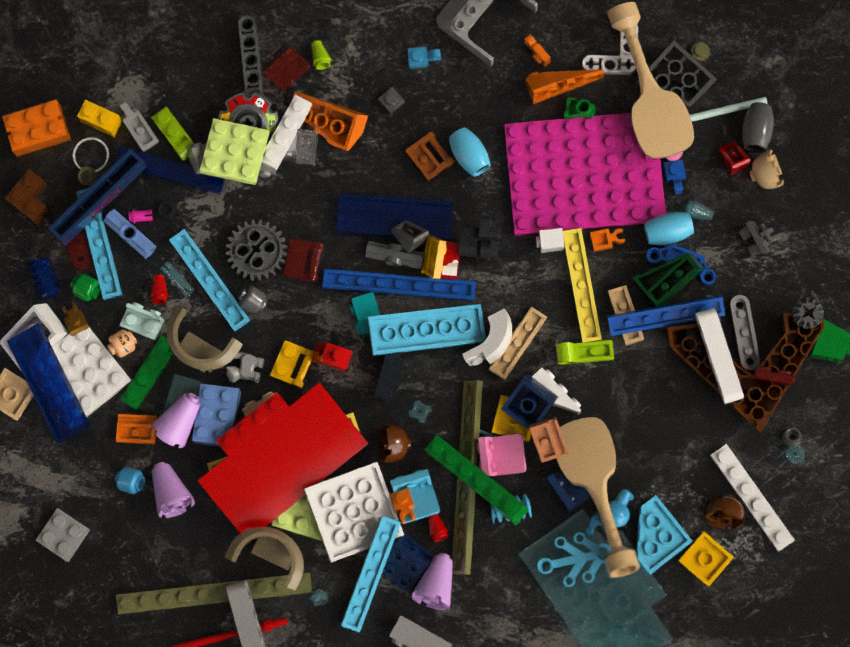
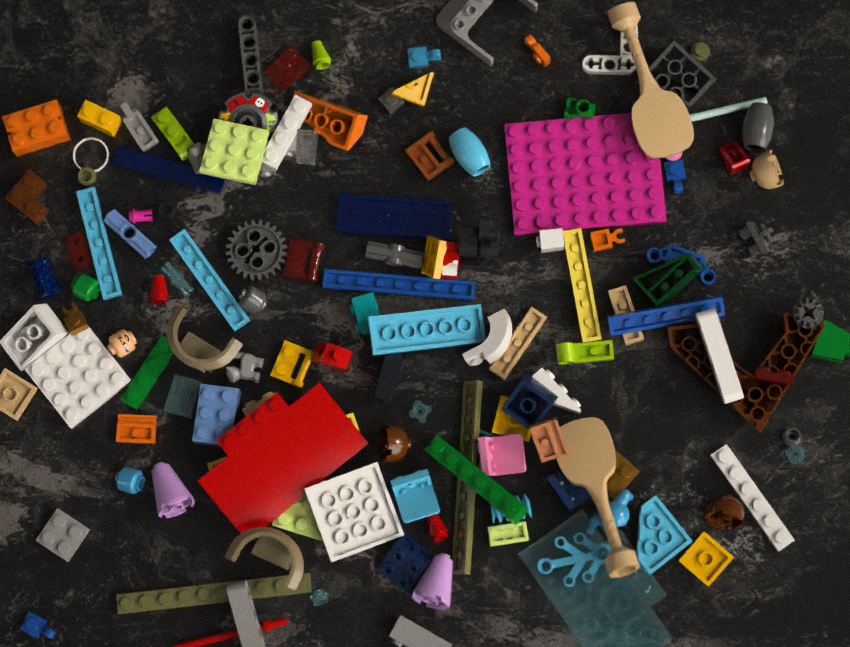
(35, 626): none -> blue plate
(48, 383): clear blue plate -> none
(97, 197): dark blue brick -> none
(142, 321): light aqua bracket -> none
(177, 421): lavender cone -> none
(370, 573): medium azure plate -> none
(403, 503): orange plate -> none
(410, 235): dark grey slope -> none
(416, 90): none -> yellow tile
(508, 534): none -> yellowish green plate
(550, 84): orange wedge -> none
(622, 476): none -> pearl gold wing
(668, 228): medium azure piece -> none
(699, 211): clear light blue cone -> none
(744, 333): light grey plate -> none

